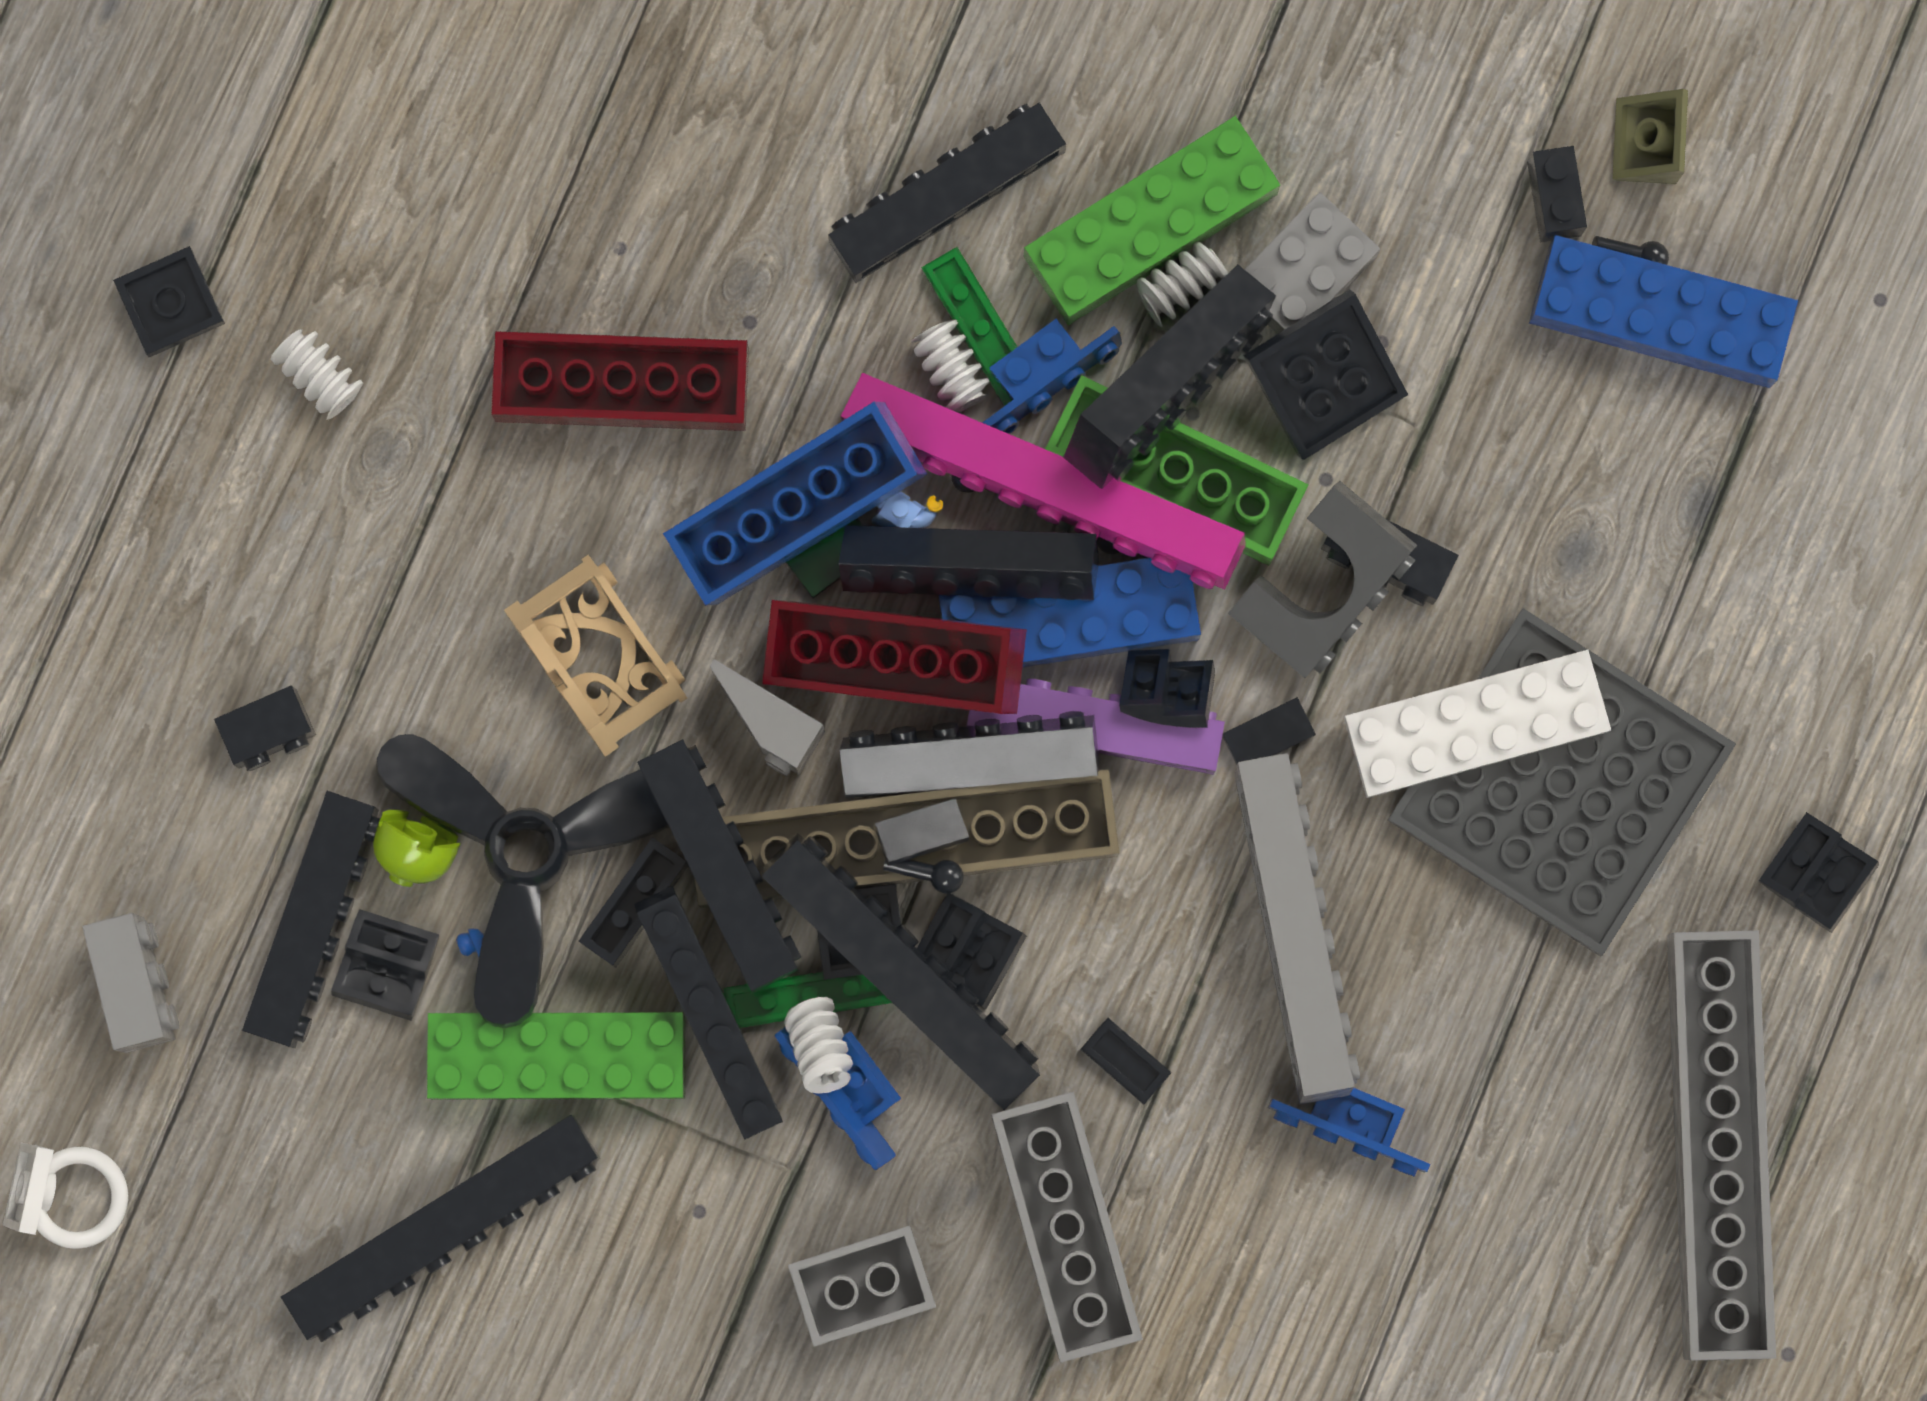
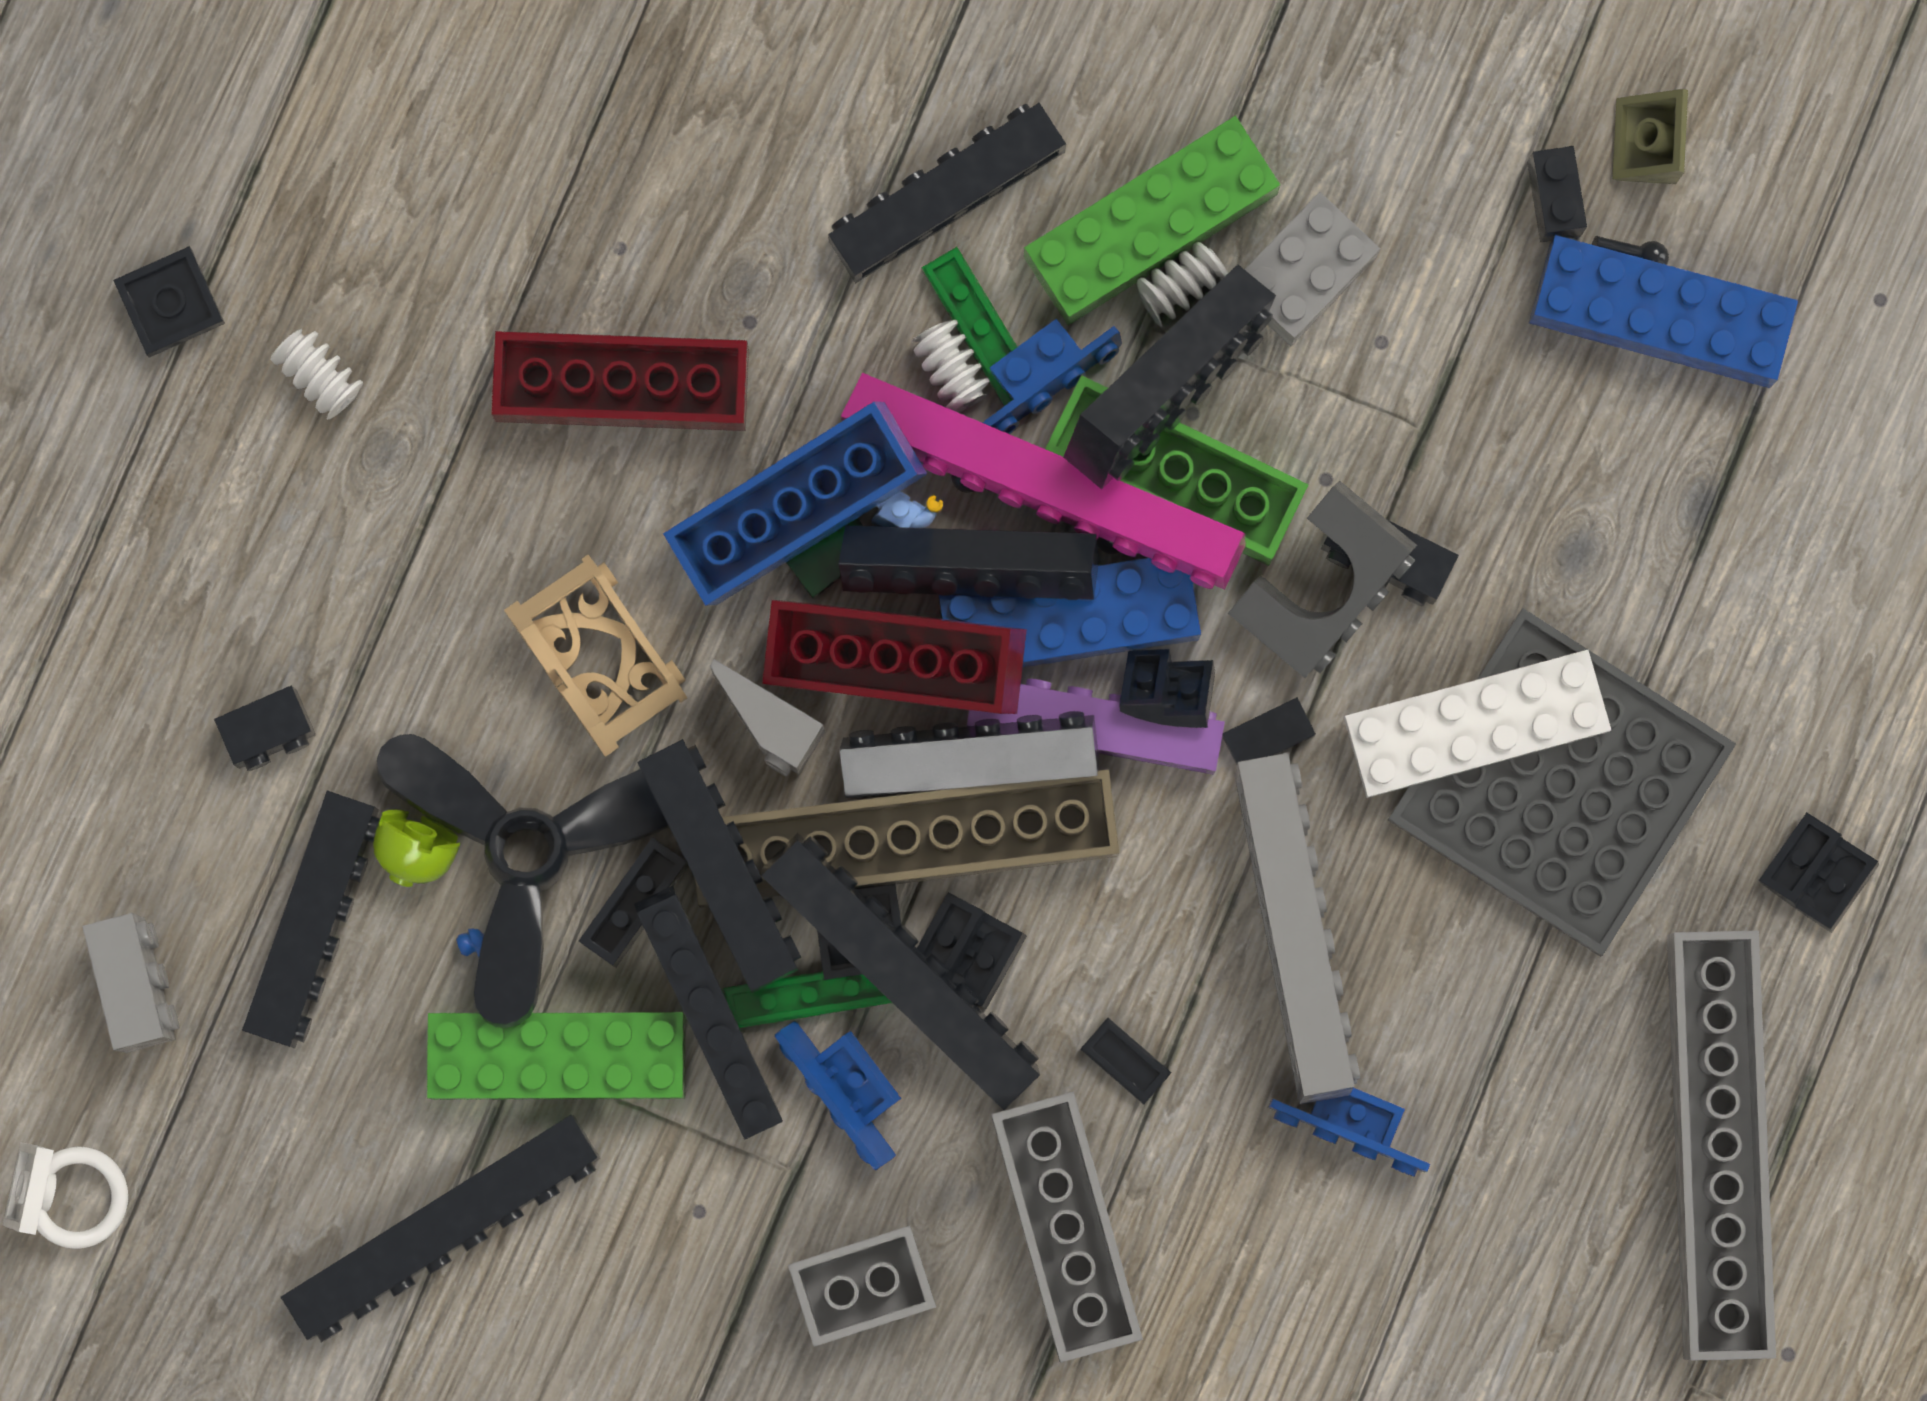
(385, 964): black slope -> none
(818, 1045): white piece -> none
(921, 832): tile -> none
(944, 876): black bar -> none
(1326, 374): black plate -> none

